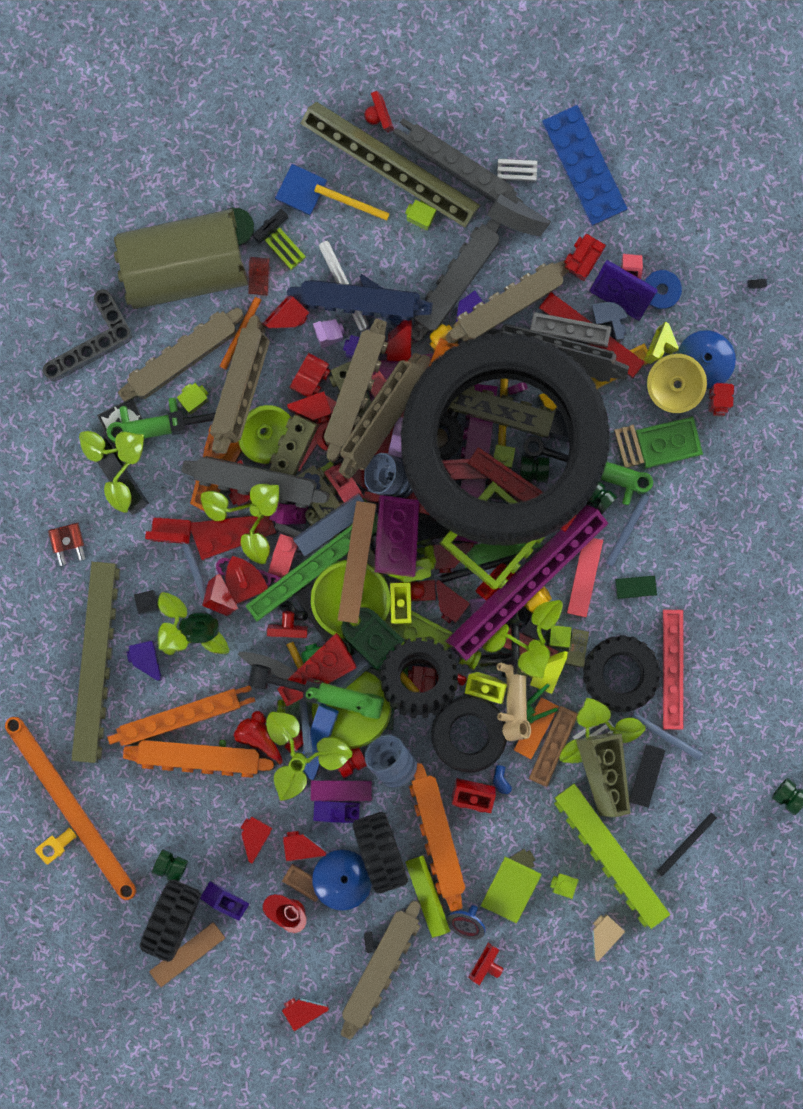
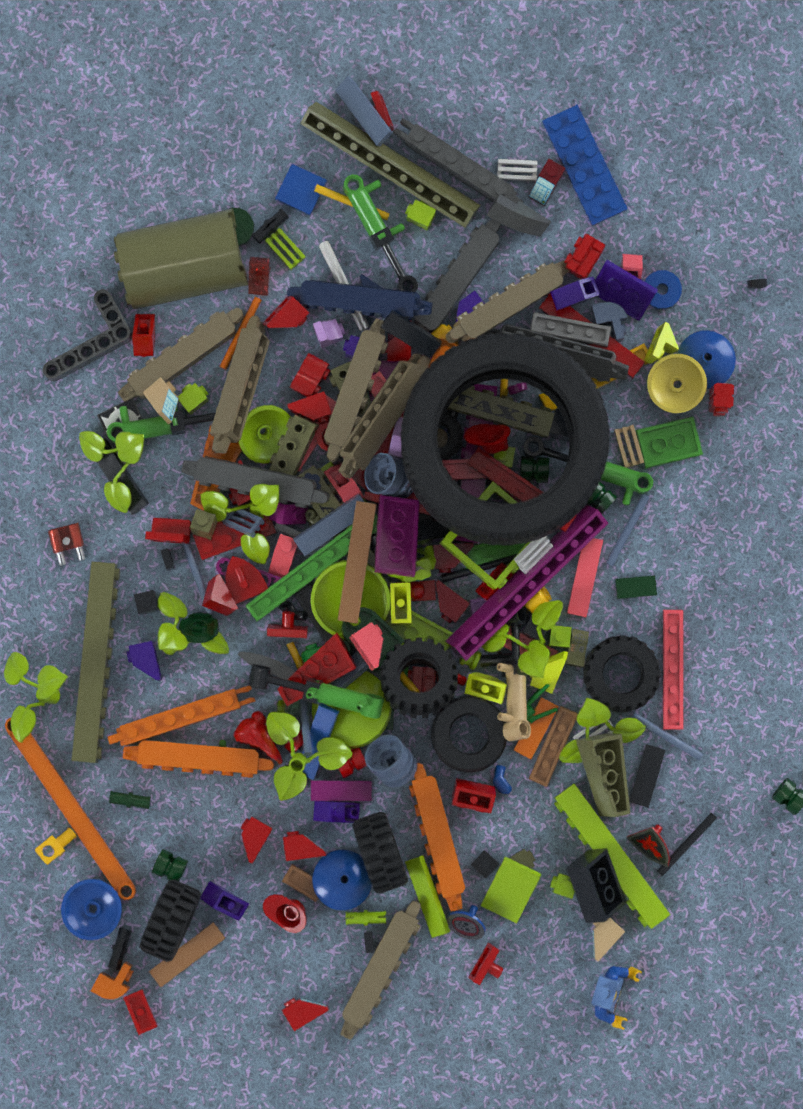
(48, 686): none -> lime plant
(77, 913): none -> blue dish
(112, 988): none -> orange brick
(119, 948): none -> black pin
(129, 800): none -> dark green pin
(140, 1011): none -> red plate
(144, 335): none -> red slope
(162, 398): none -> tan slope
(167, 558): none -> black tile
(203, 524): none -> olive brick
(254, 527): none -> sand blue tile
(363, 111): none -> sand blue tile
(365, 917): none -> lime pin
(369, 644): none -> coral slope
(379, 234): none -> bright green piece
(411, 334): none -> black tile
(485, 864): none -> black plate
(490, 437): none -> red piece
(532, 554): none -> white tile
(547, 182): none -> slope
(575, 293): none -> dark purple slope
(596, 885): none -> black brick
(608, 993): none -> torso
(651, 845): none -> shield

